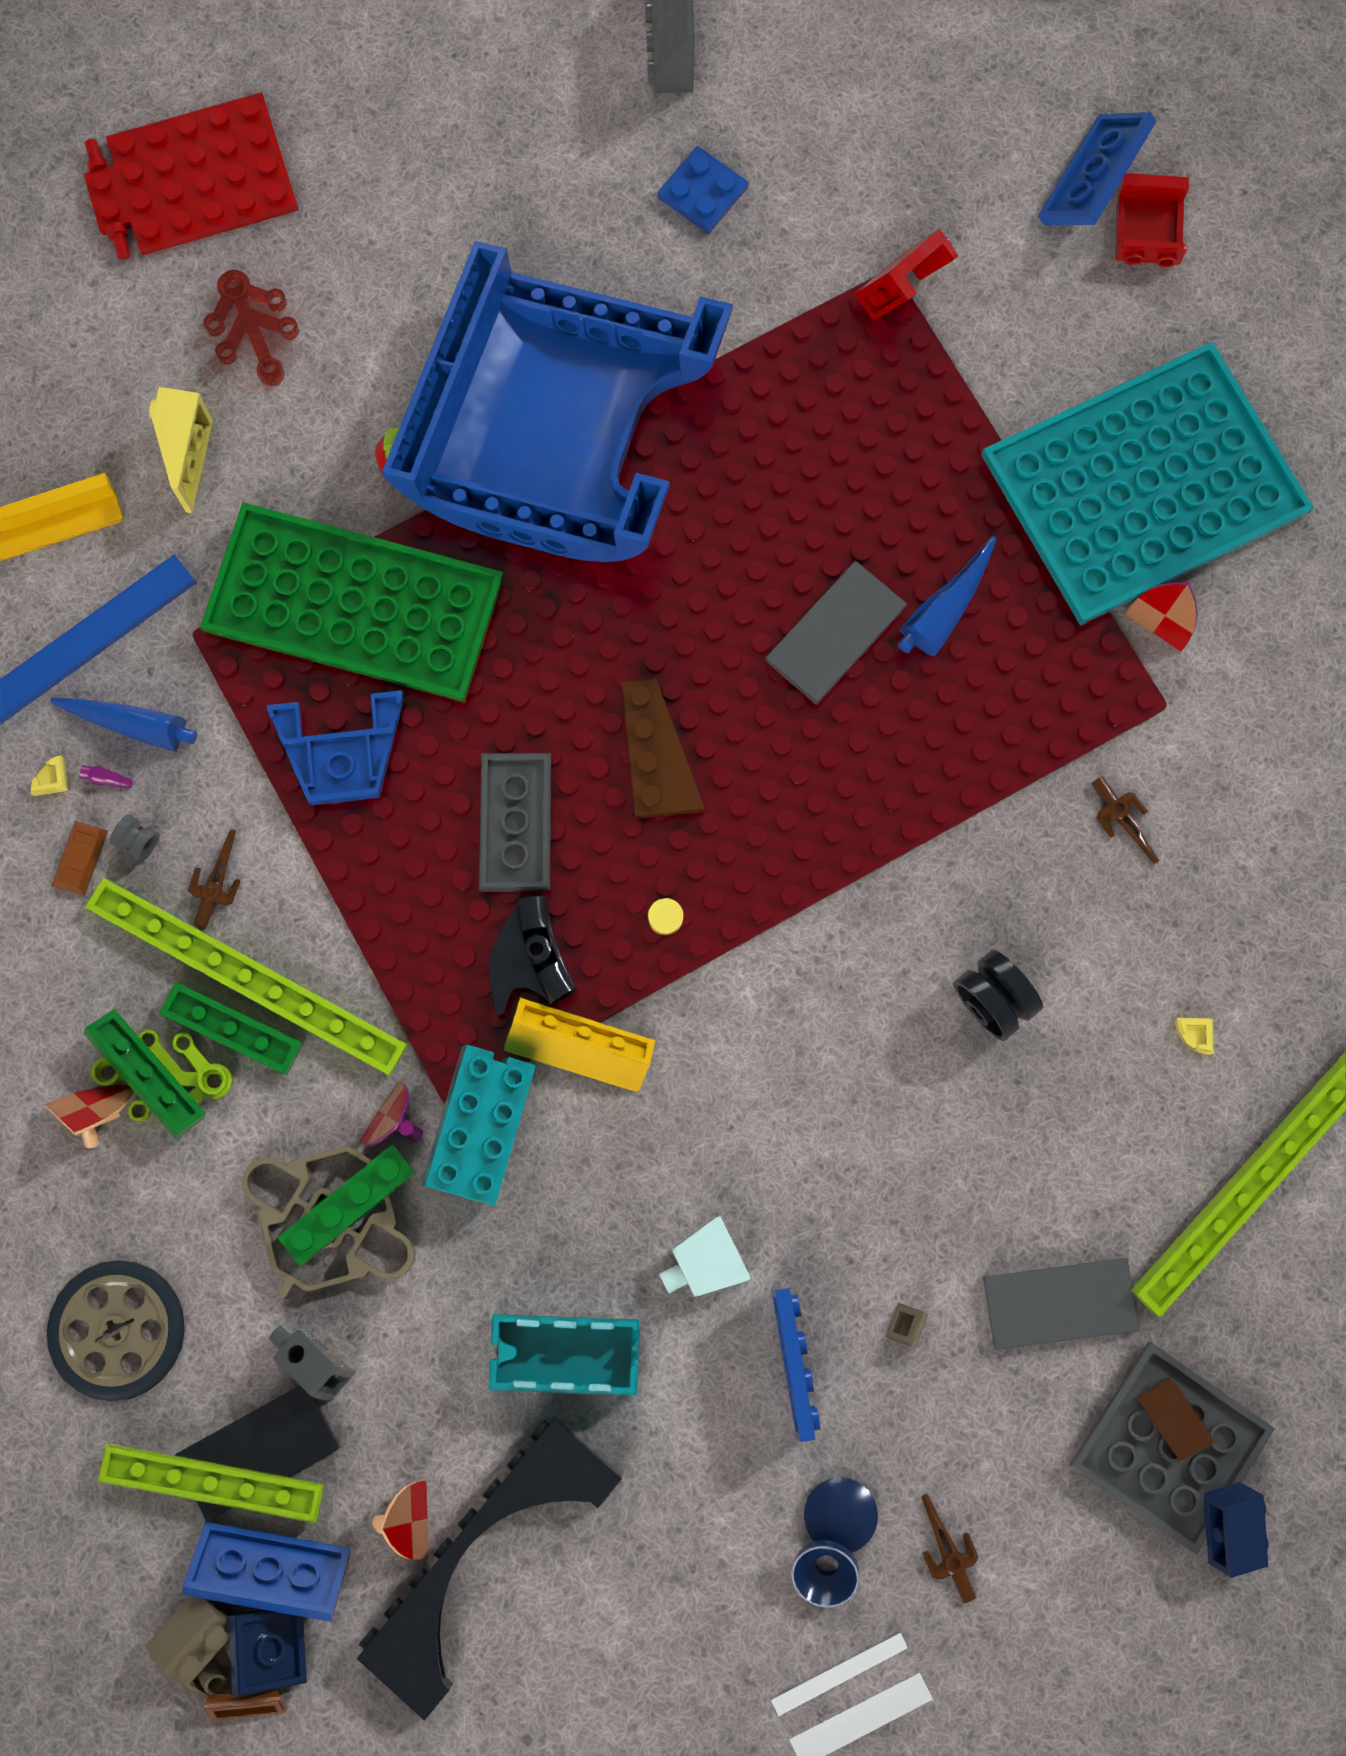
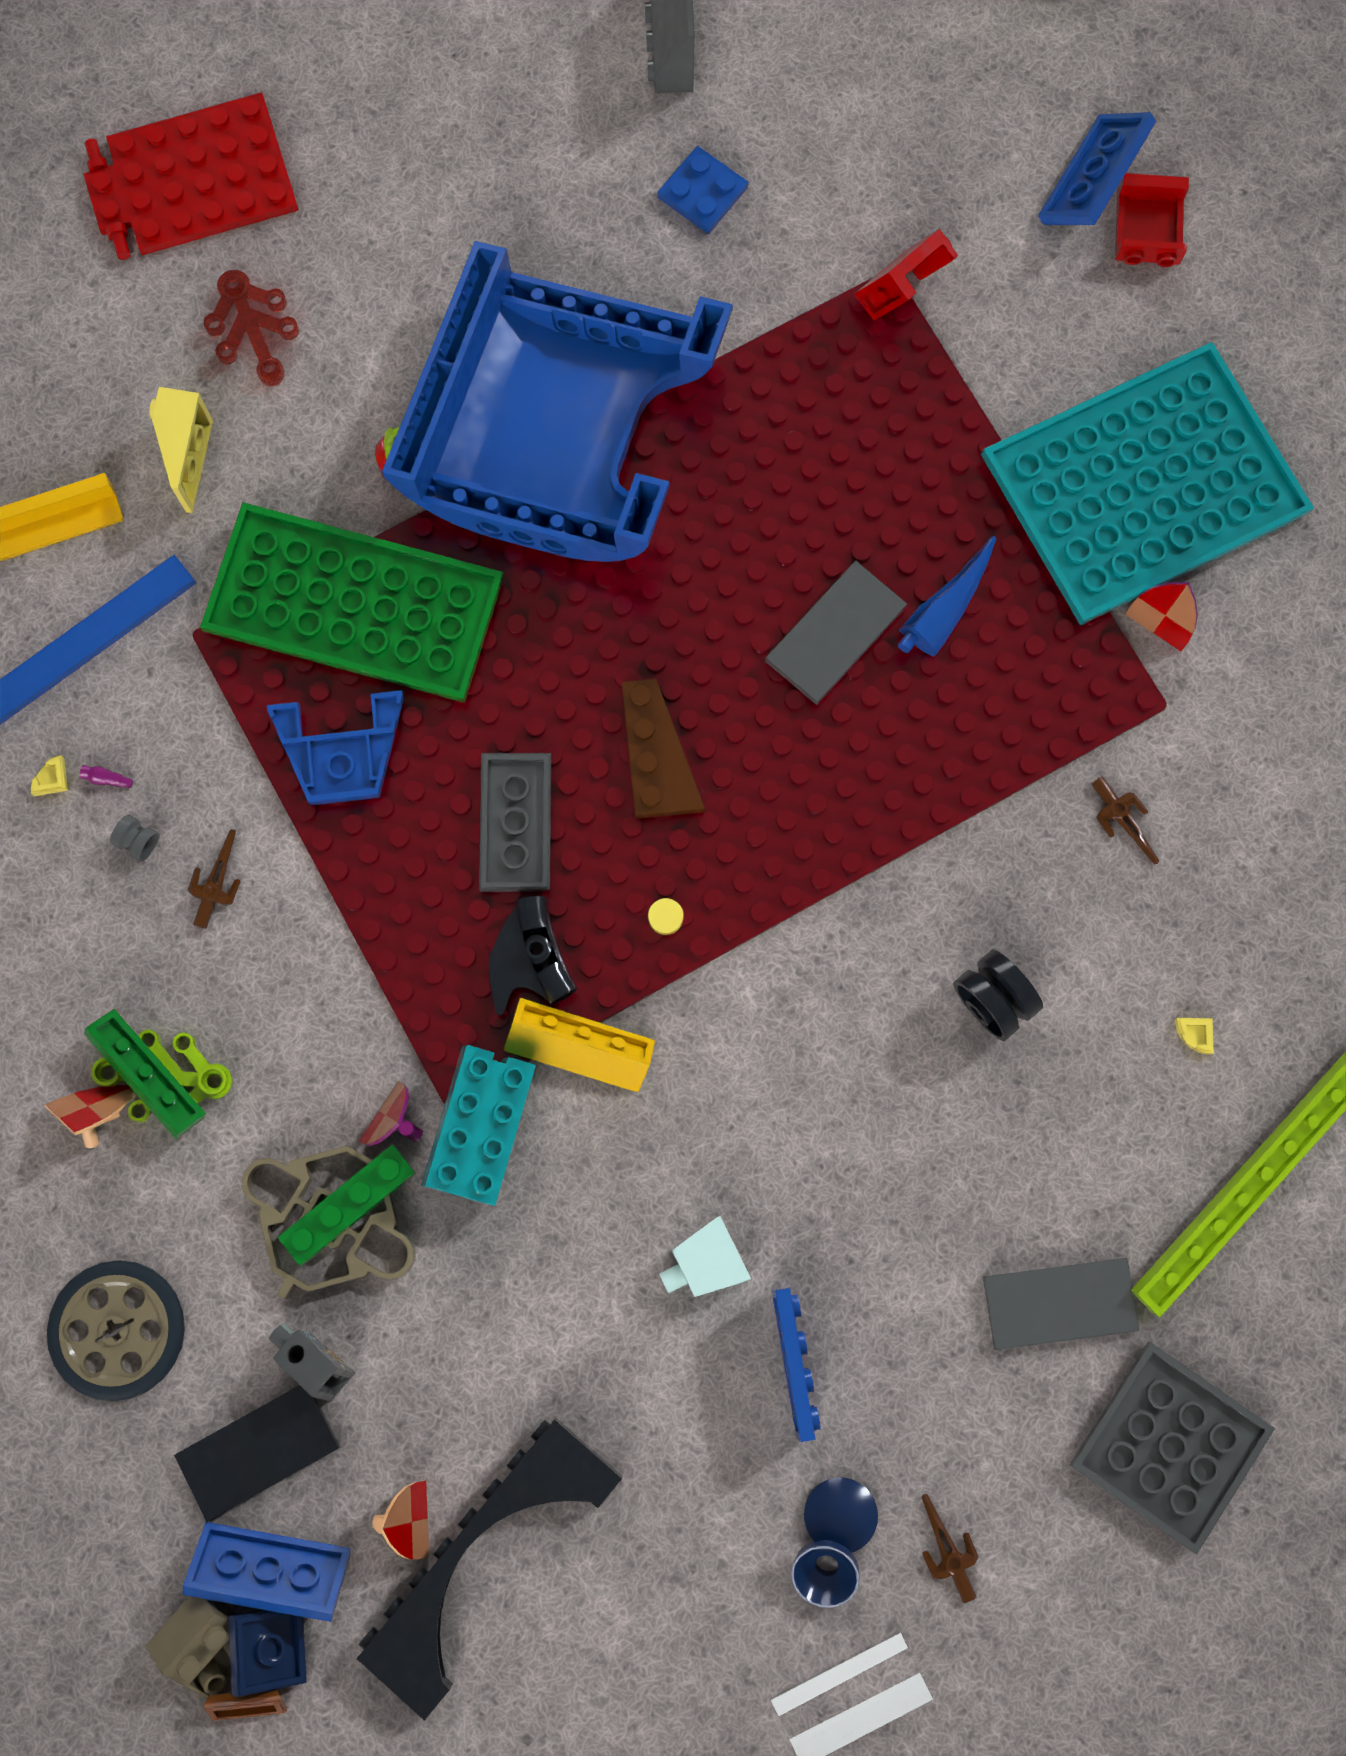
(79, 858): dark orange tile -> none
(131, 721): blue piece -> none
(211, 1483): lime tile -> none
(231, 1028): green plate -> none
(247, 977): lime plate -> none
(565, 1354): teal piece -> none
(907, 1325): dark tan slope -> none
(1175, 1418): reddish brown slope -> none
(1236, 1529): dark blue brick -> none

